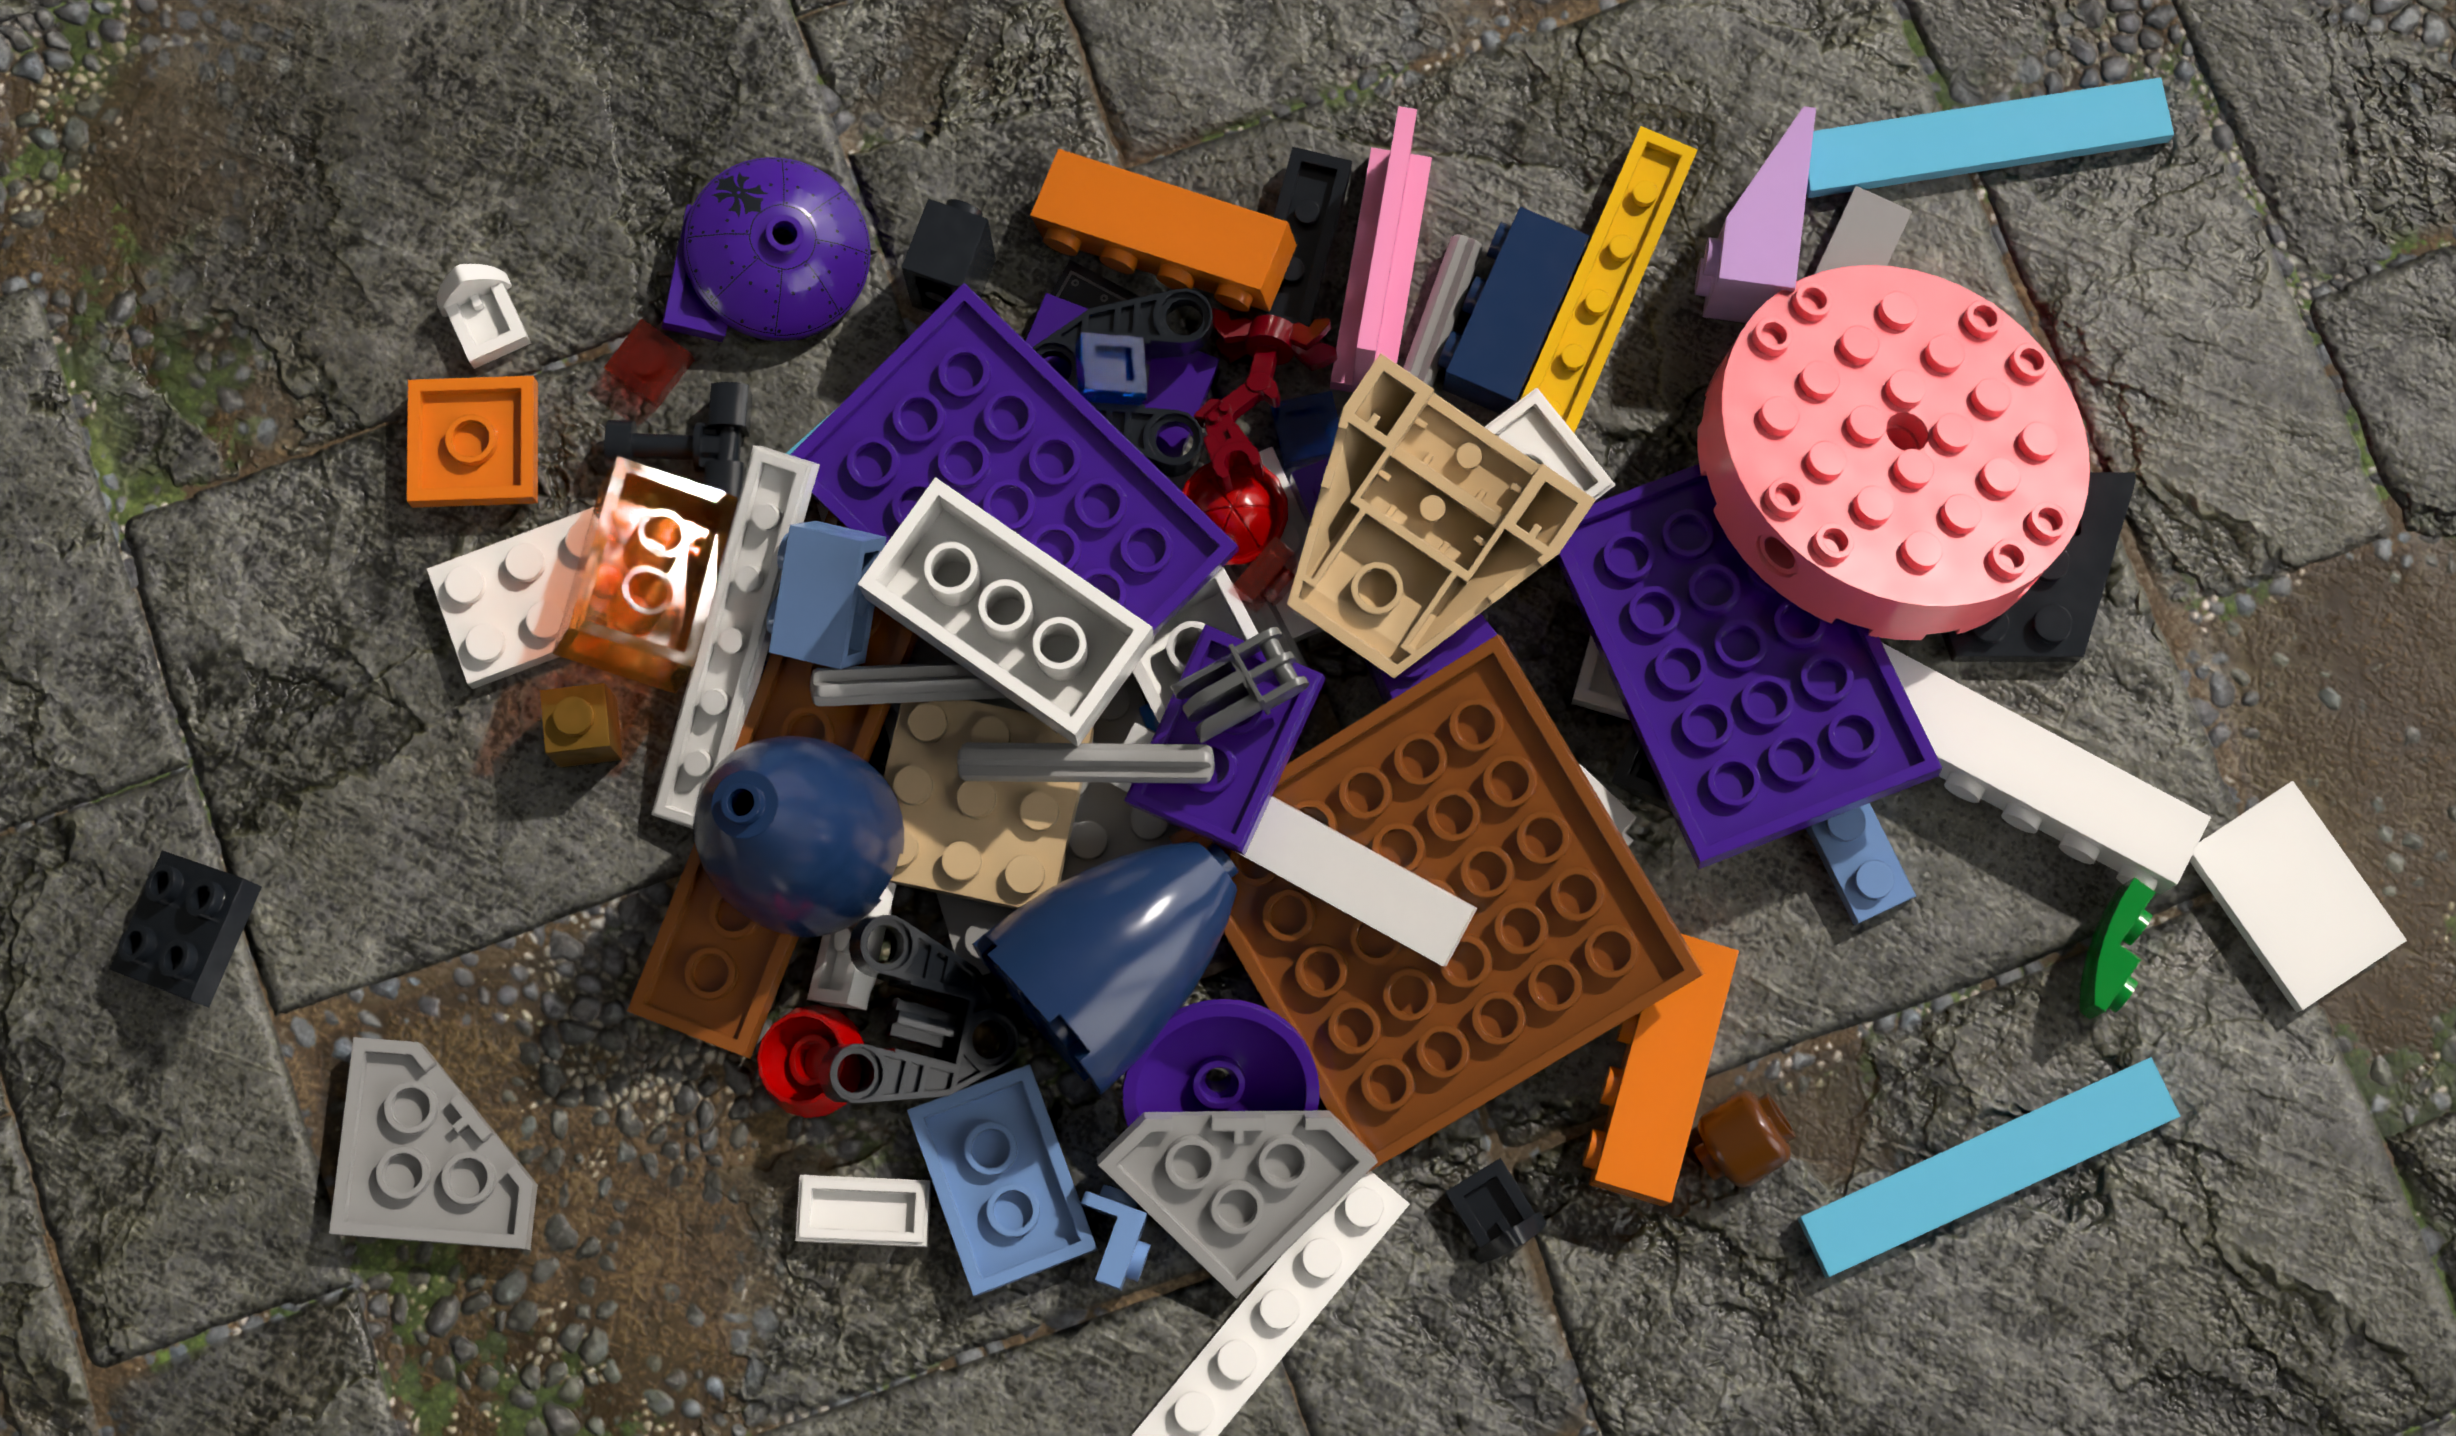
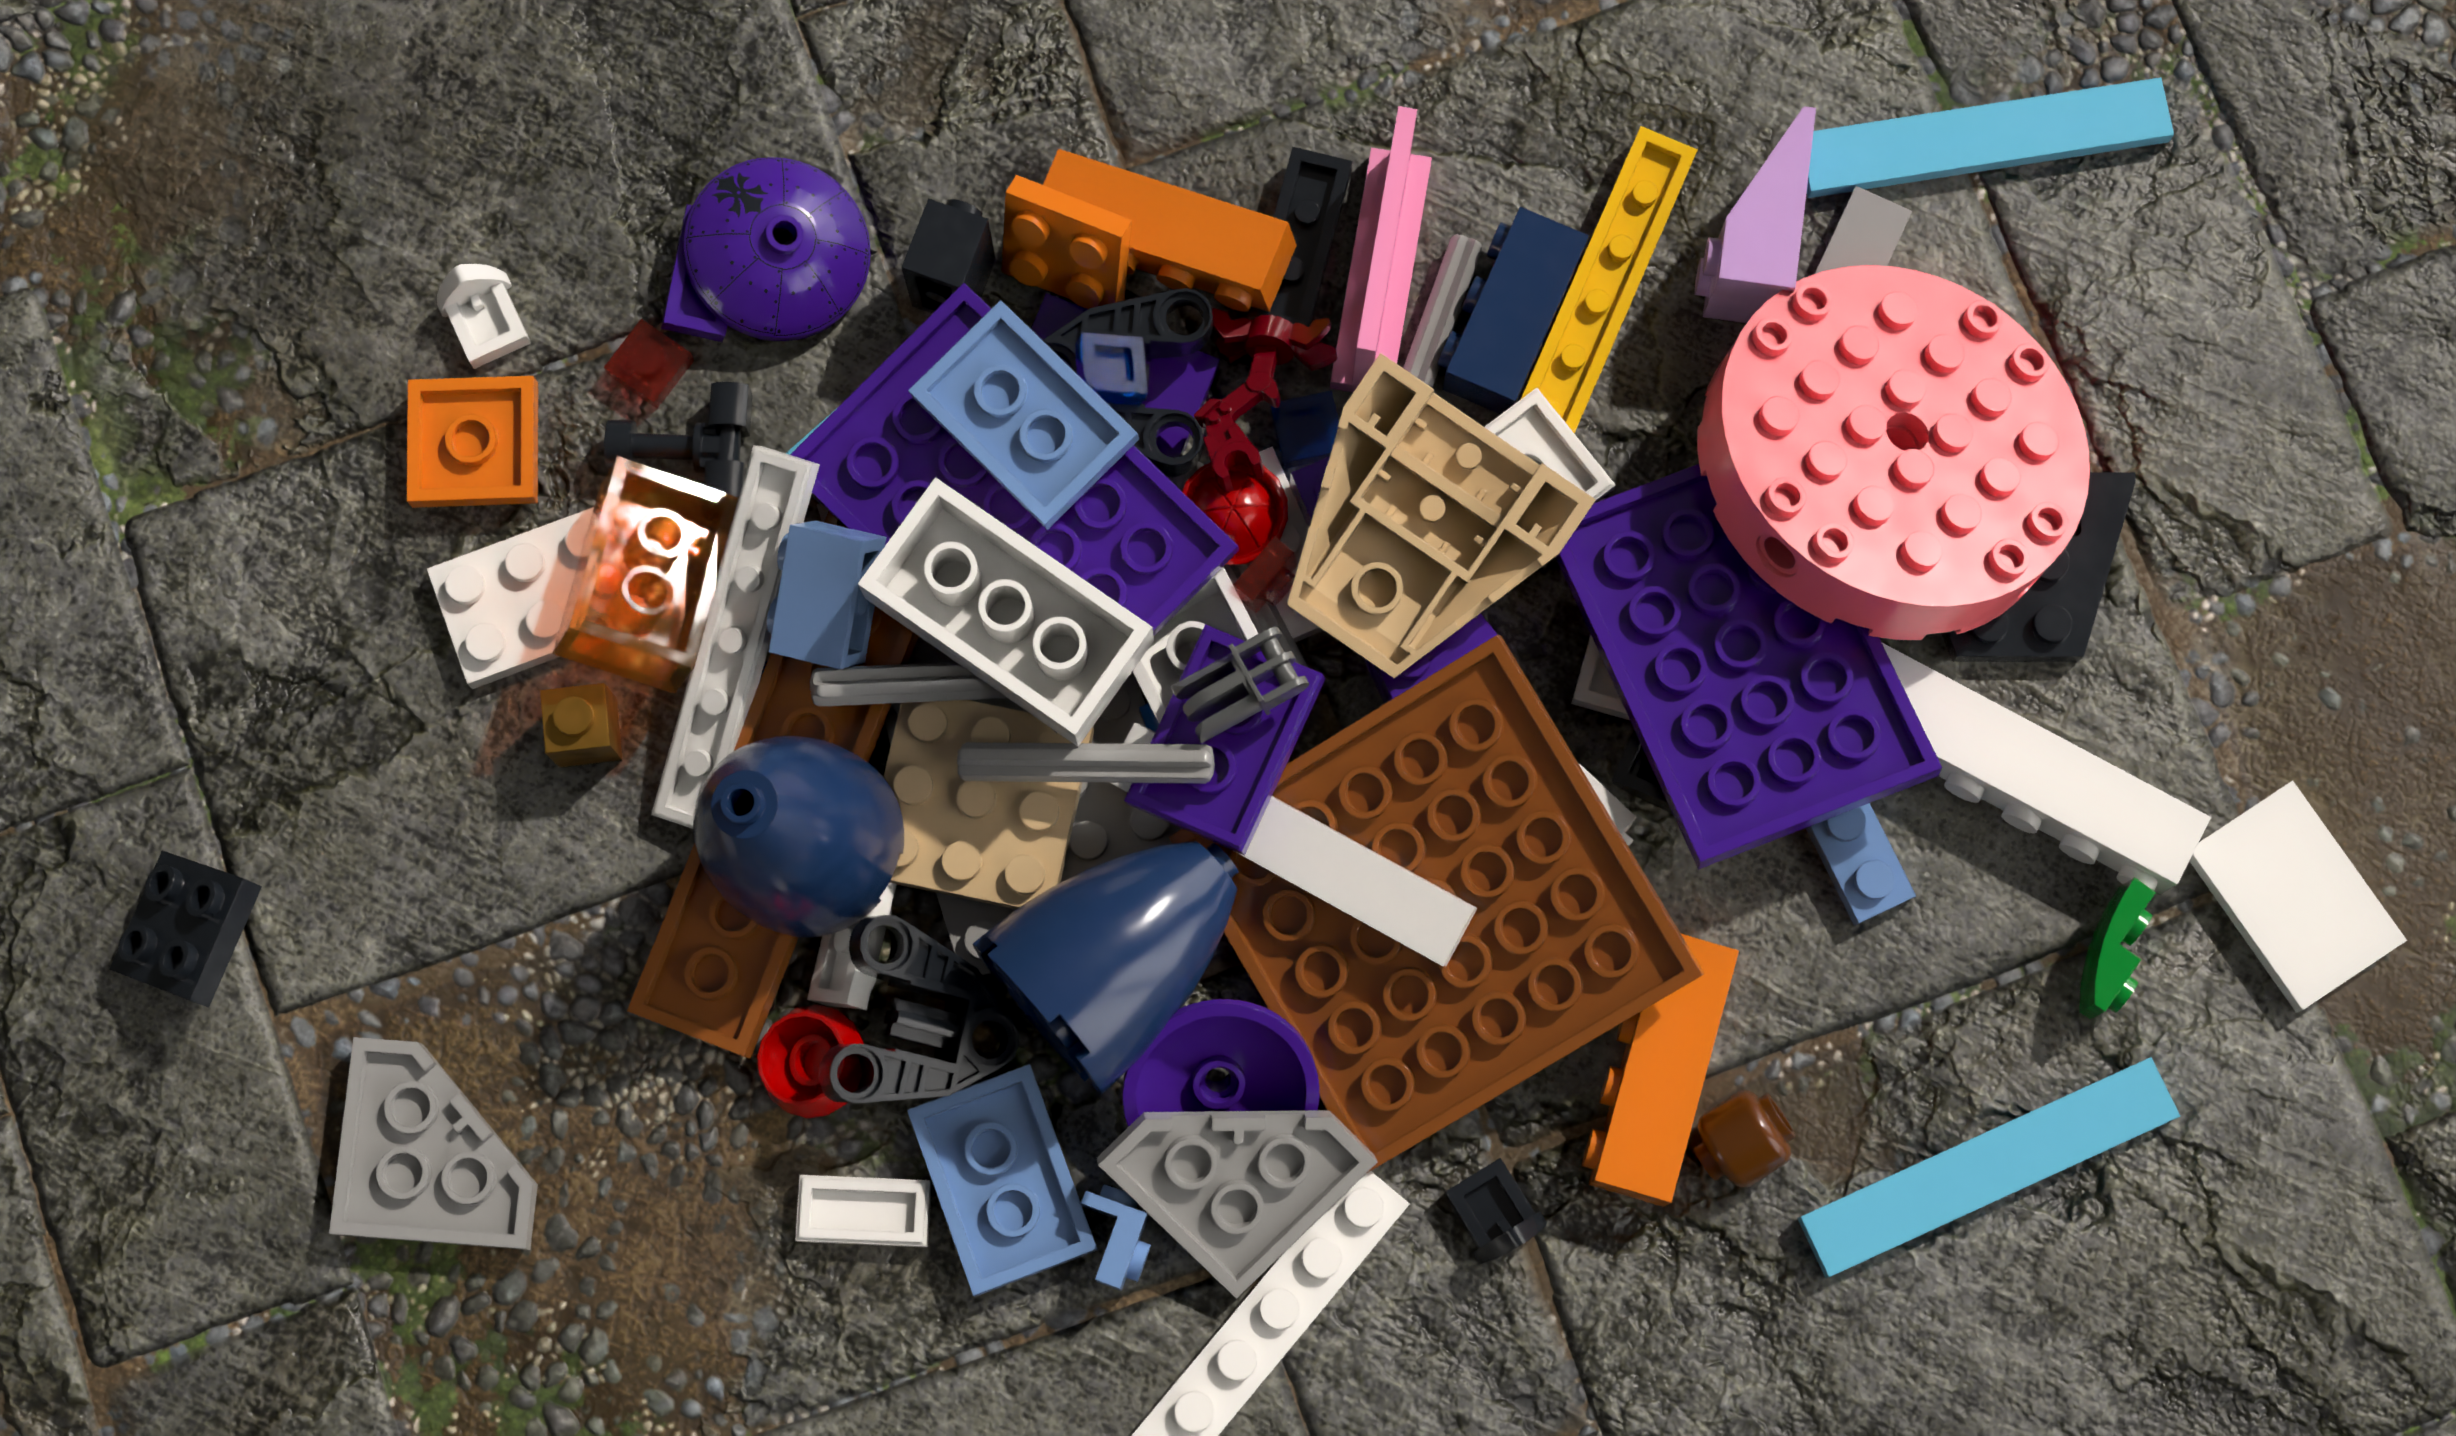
(1024, 414): none -> medium blue plate
(1064, 244): none -> orange plate

